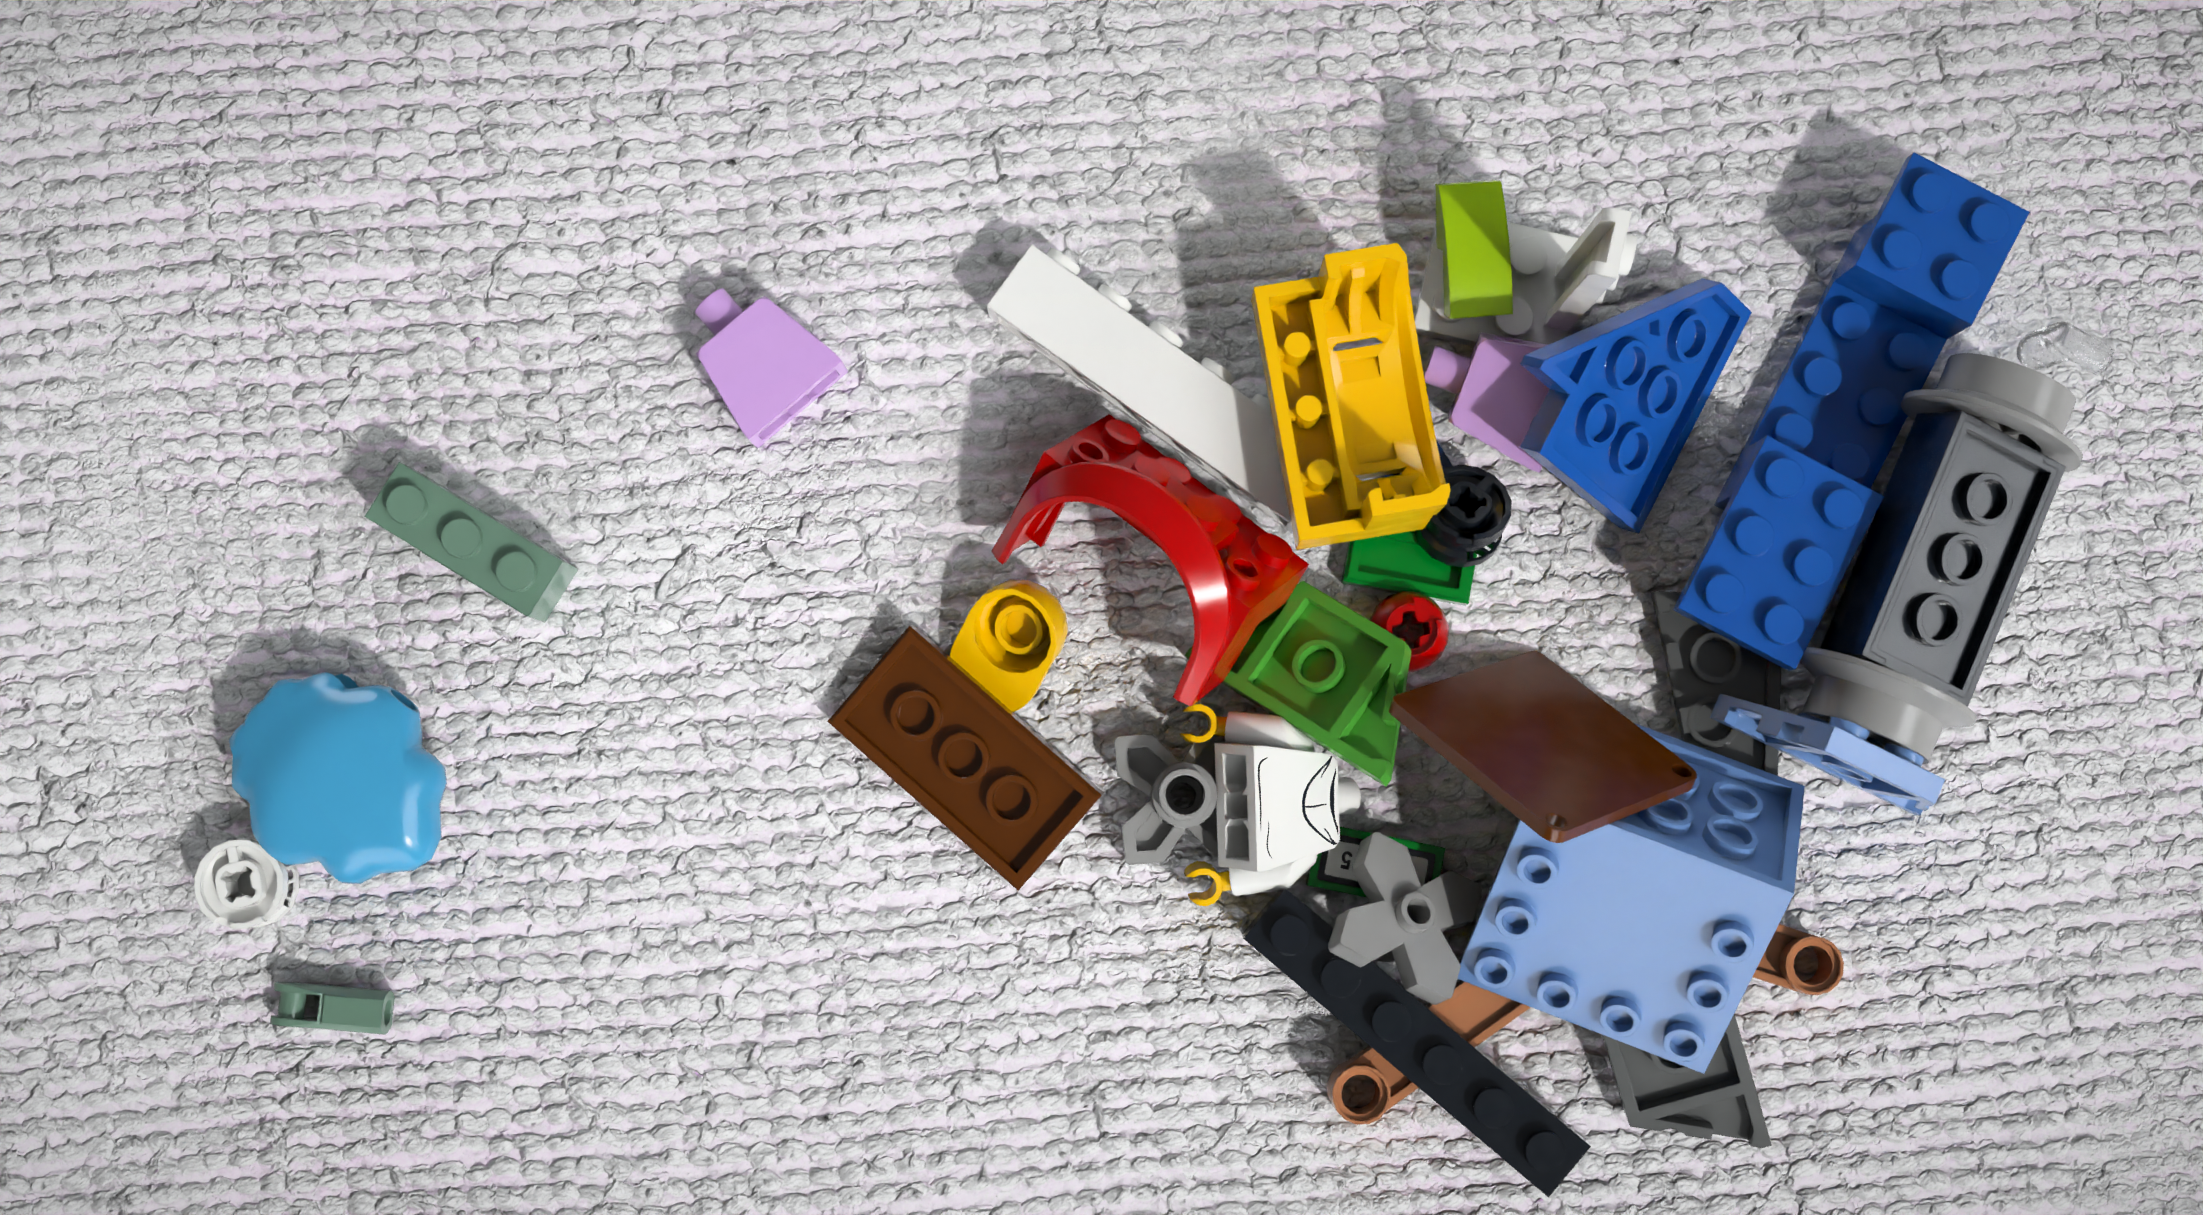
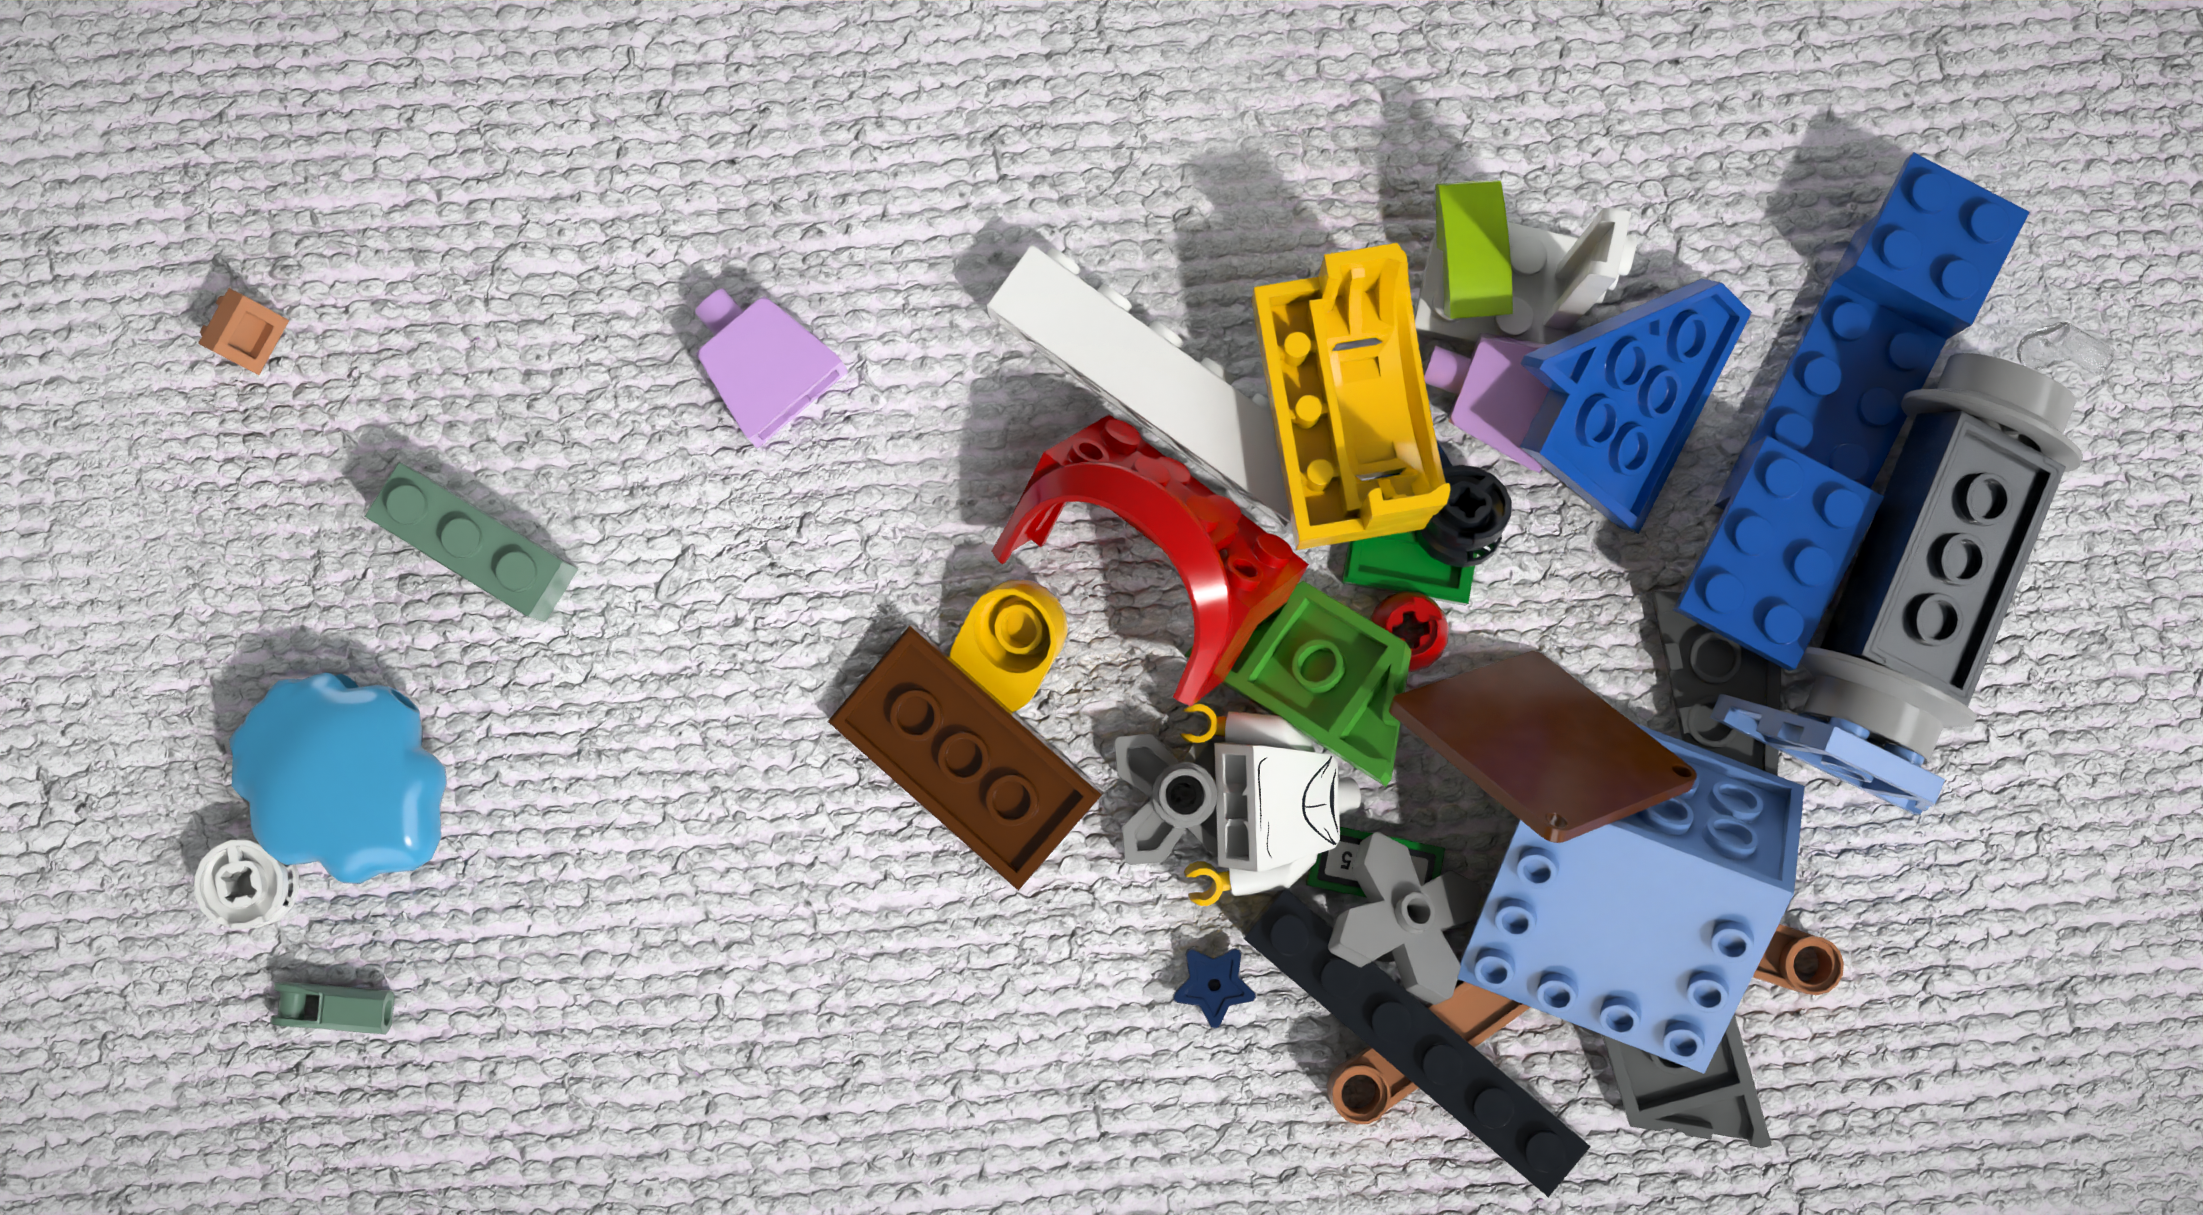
(243, 331): none -> nougat tile
(1203, 969): none -> dark blue plate

